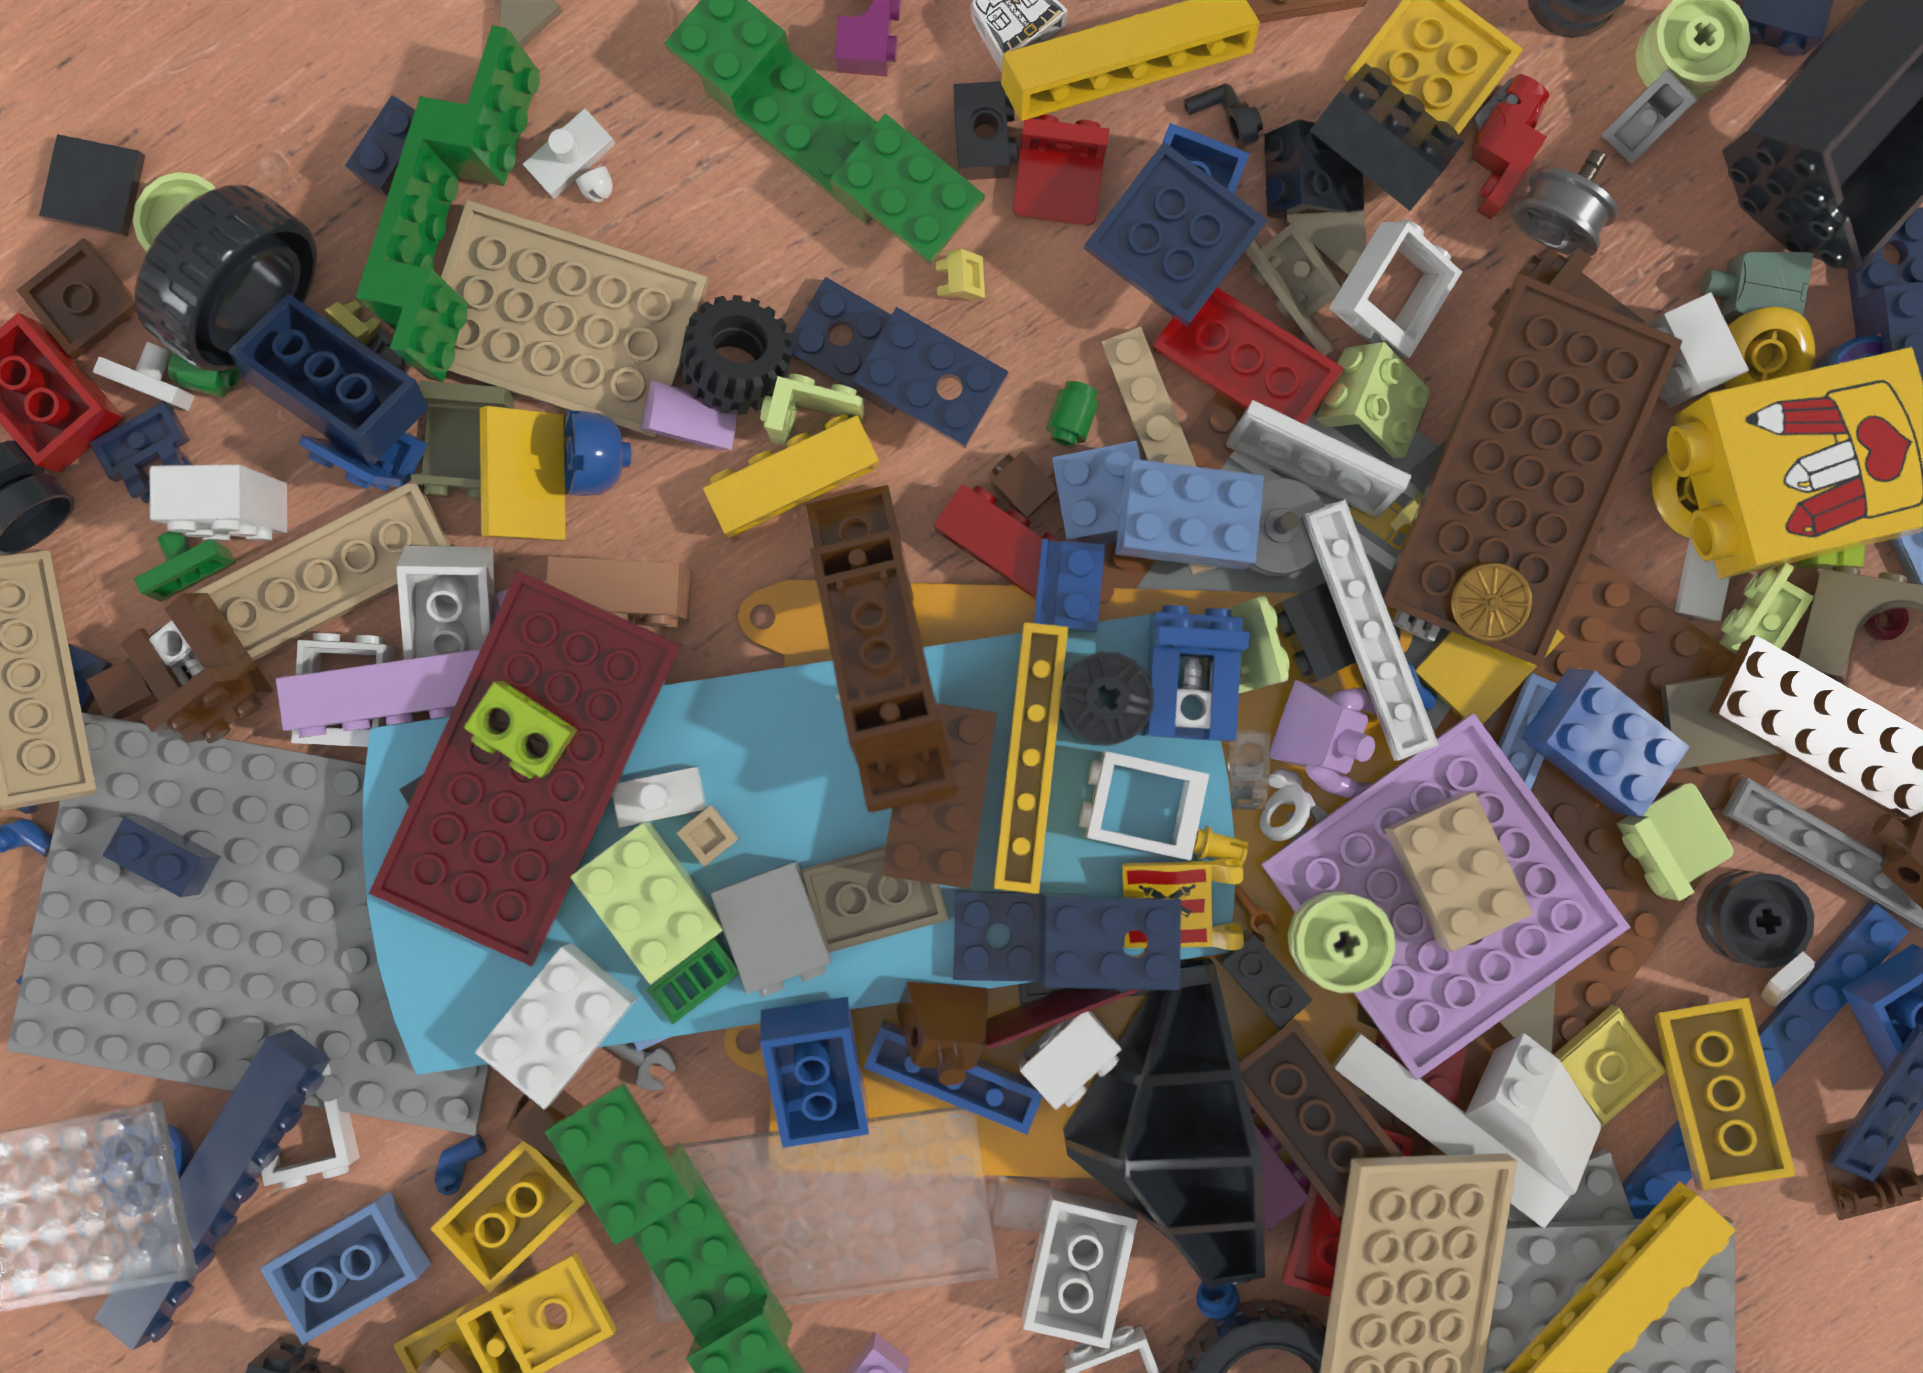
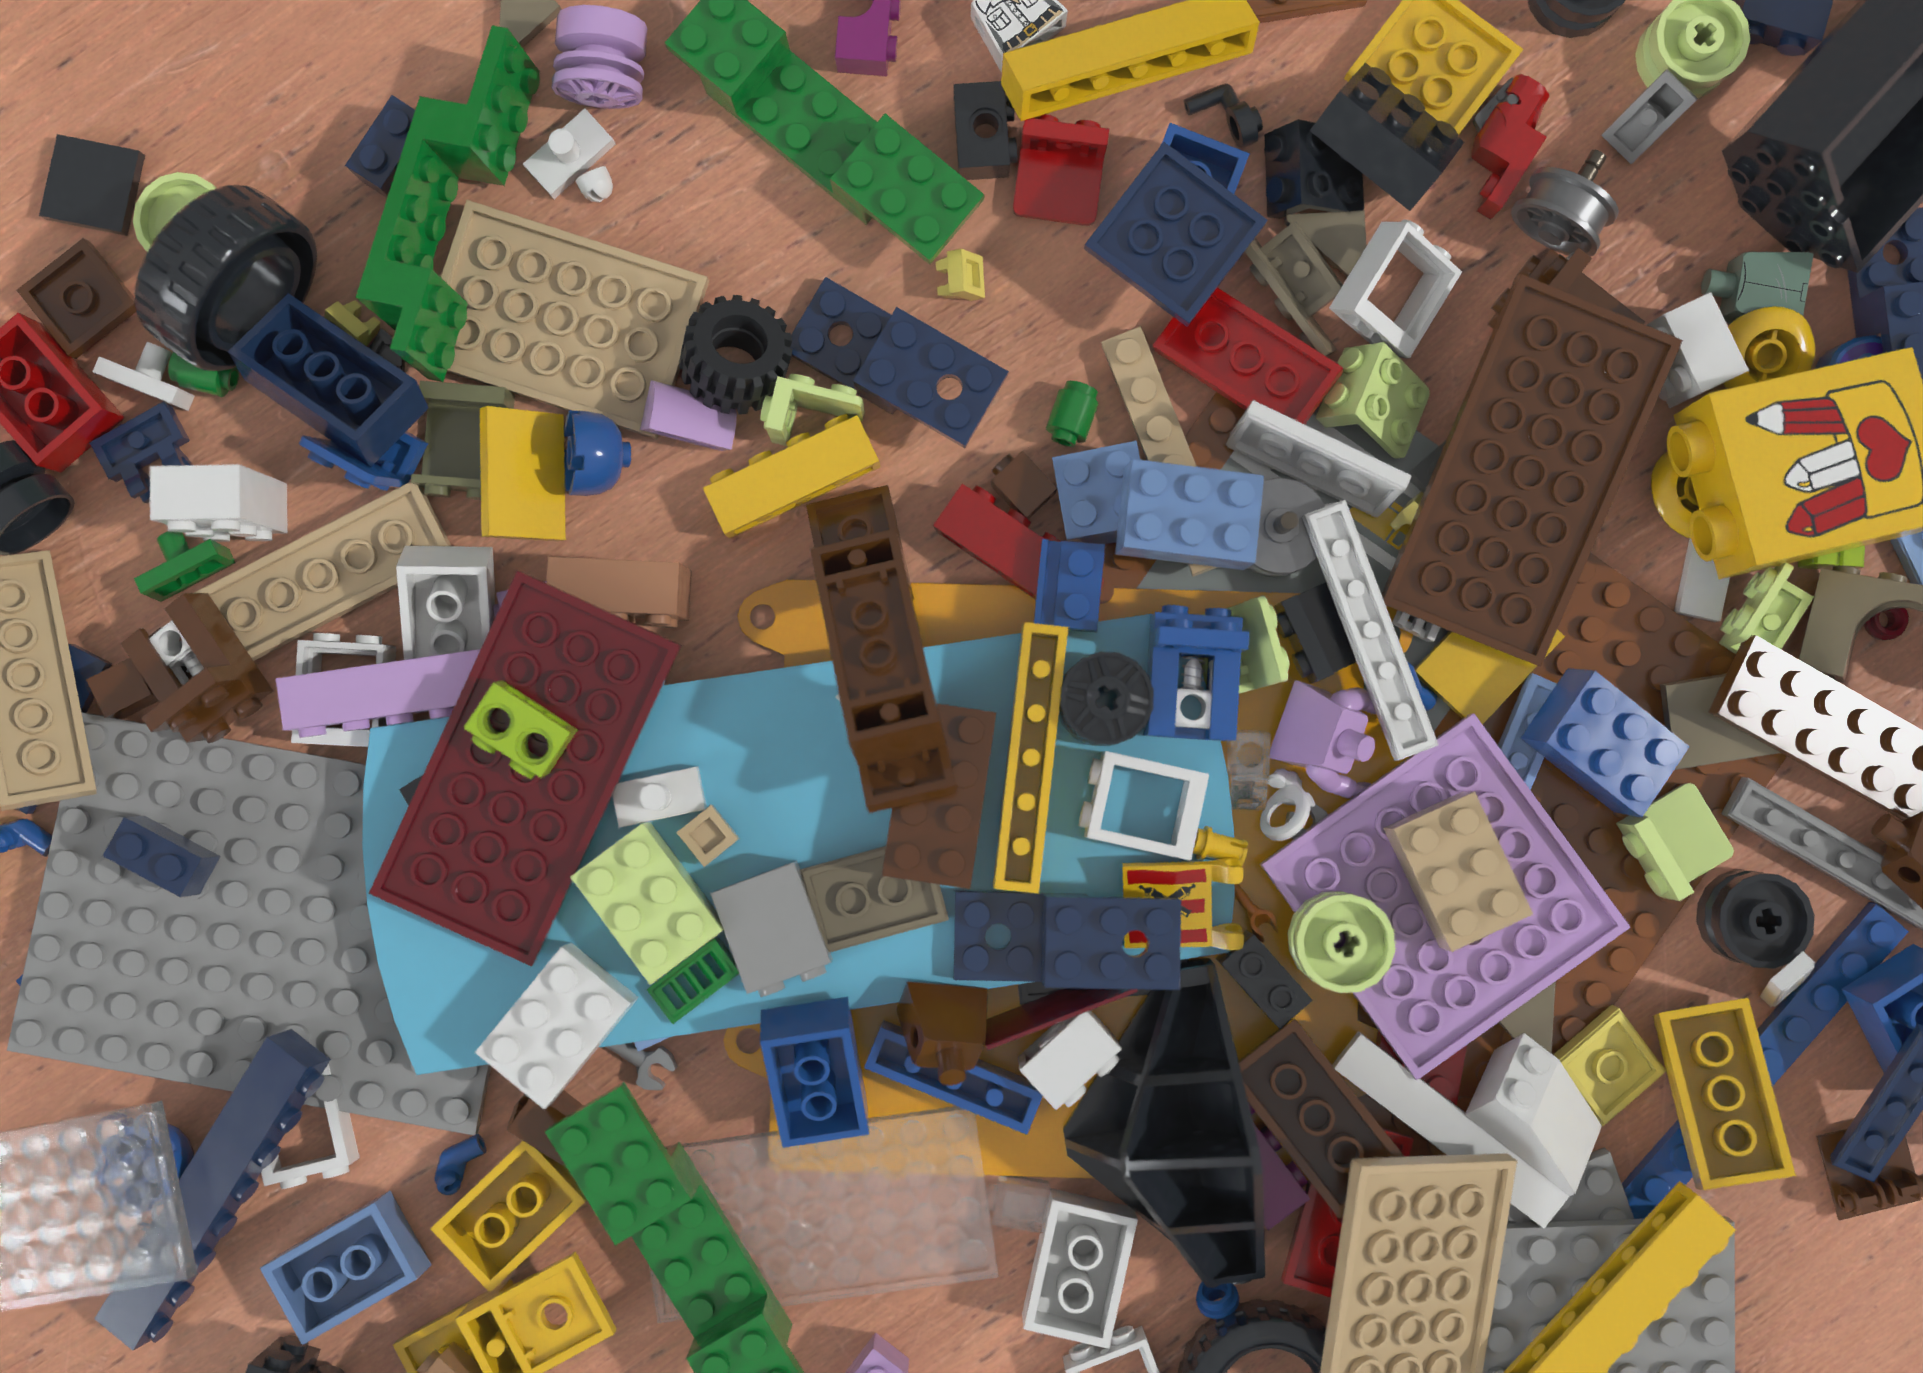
(599, 56): none -> lavender wheel
(1491, 602): pearl gold wheel -> none

